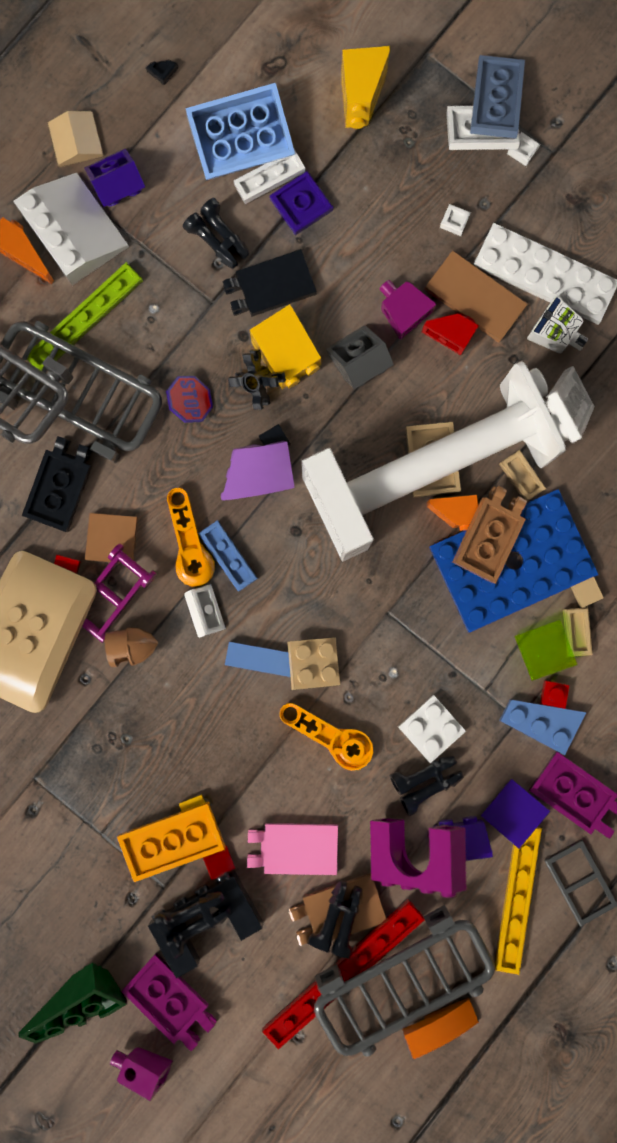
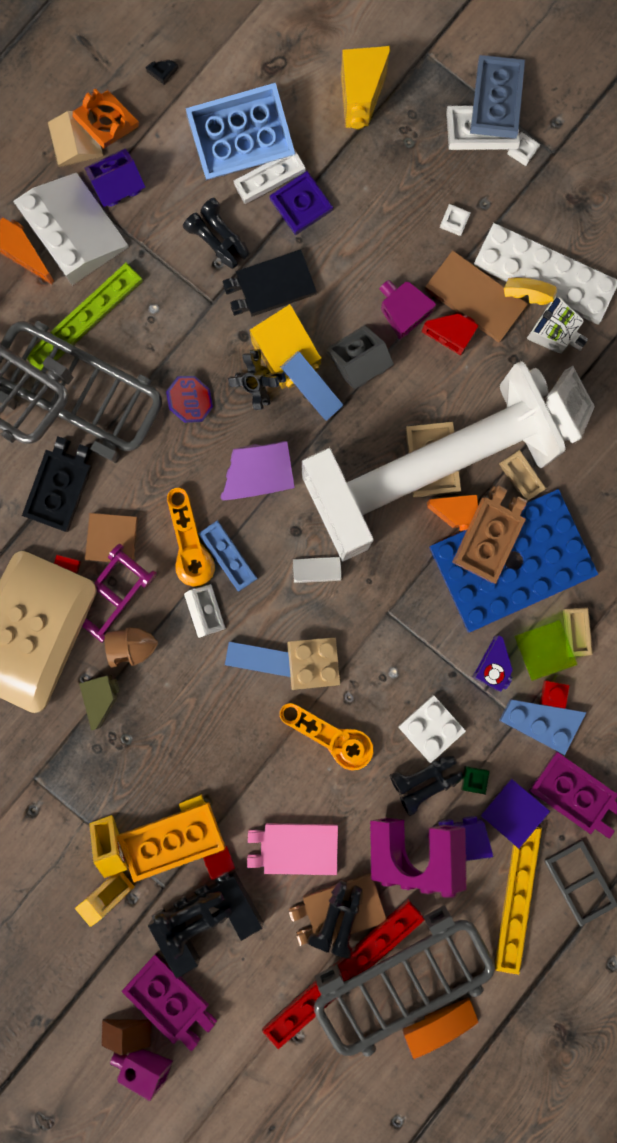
(83, 996): dark green wedge -> none
(90, 104): none -> orange piece
(99, 697): none -> olive slope
(104, 898): none -> yellow slope
(106, 848): none -> yellow slope
(126, 1035): none -> reddish brown slope
(273, 435): black tile -> none
(311, 385): none -> medium blue tile
(317, 570): none -> white slope
(475, 780): none -> dark green tile
(495, 666): none -> dark purple slope
(538, 291): none -> yellow slope
(587, 592): tan tile -> none

